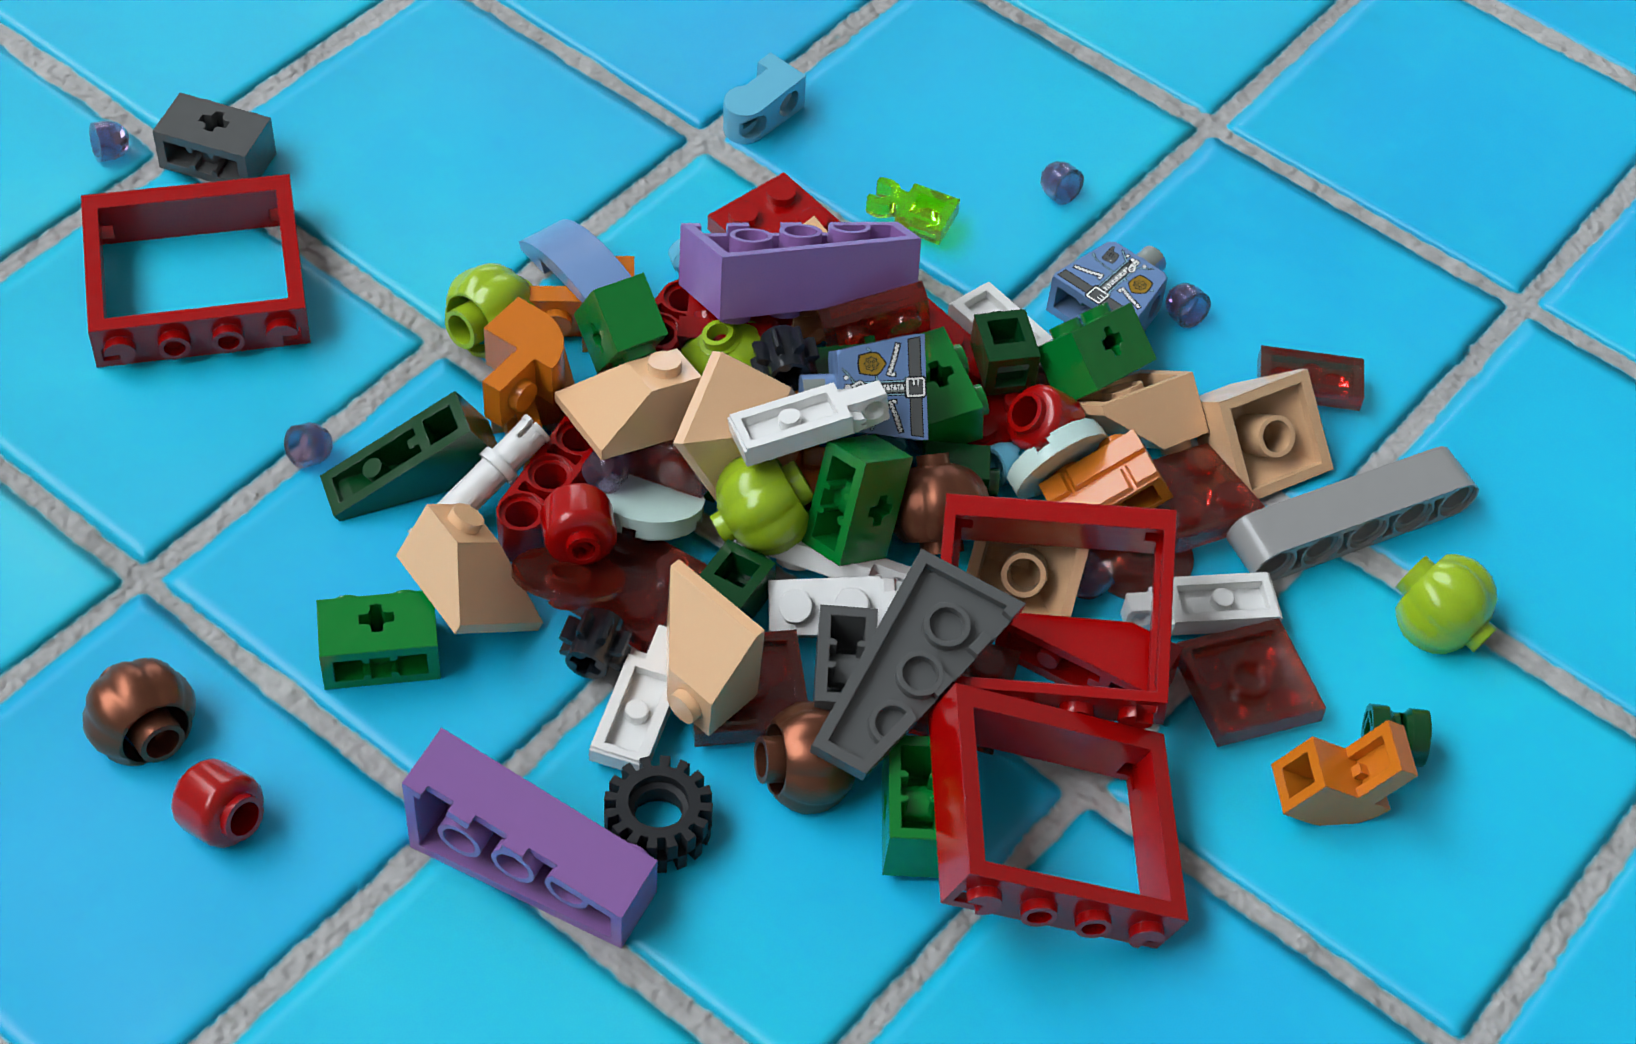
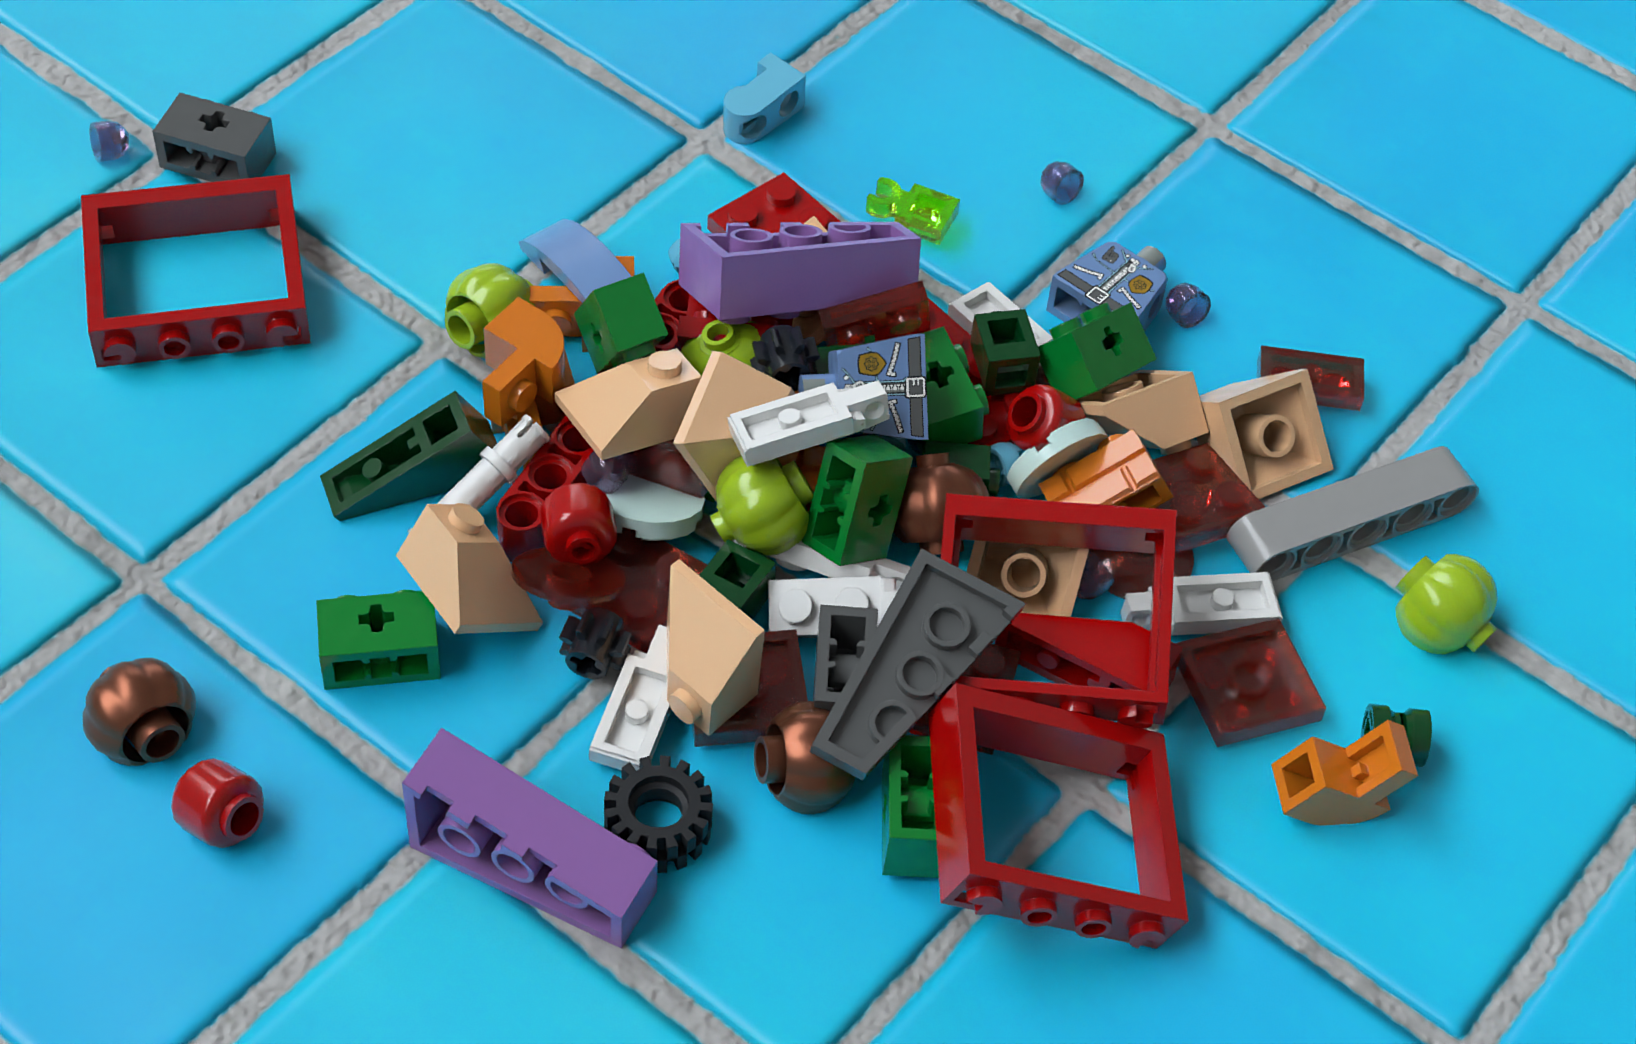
(307, 444): hinge -> none

